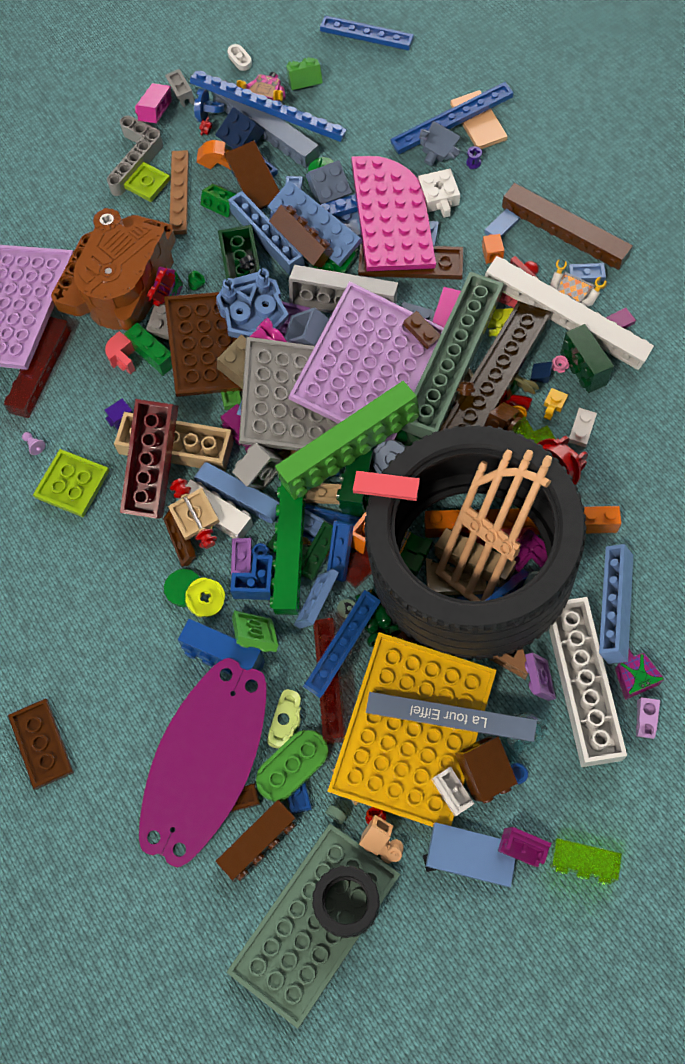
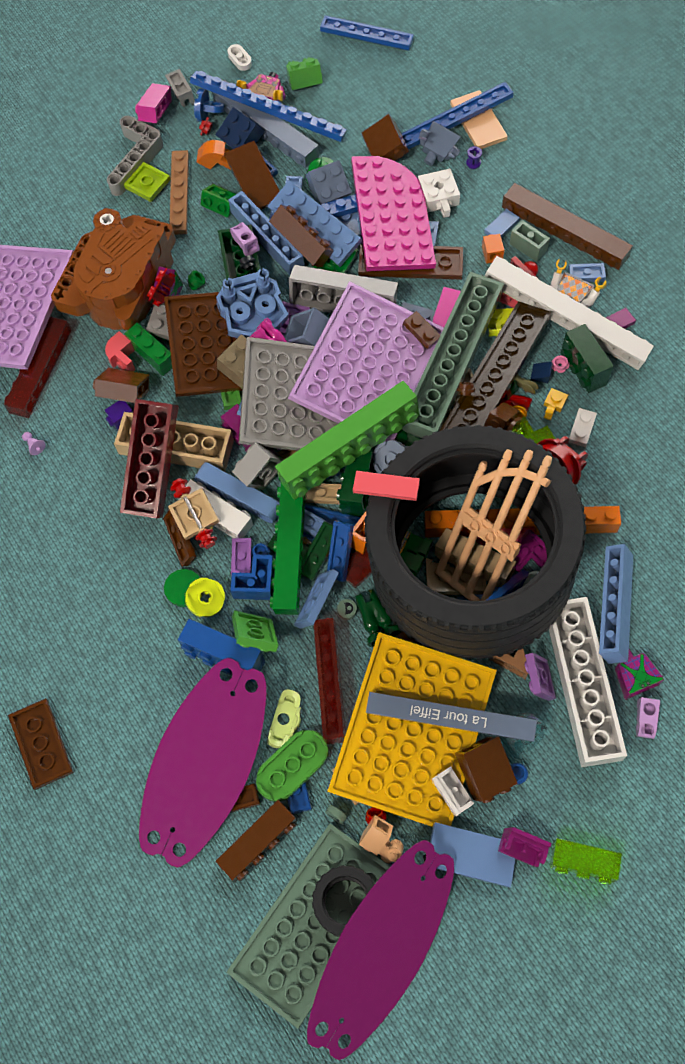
(71, 483): lime plate -> none
(121, 385): none -> reddish brown brick
(245, 238): none -> lavender leg
(341, 644): blue plate -> none
(380, 950): none -> magenta piece
(385, 139): none -> reddish brown brick
(529, 240): none -> sand green brick

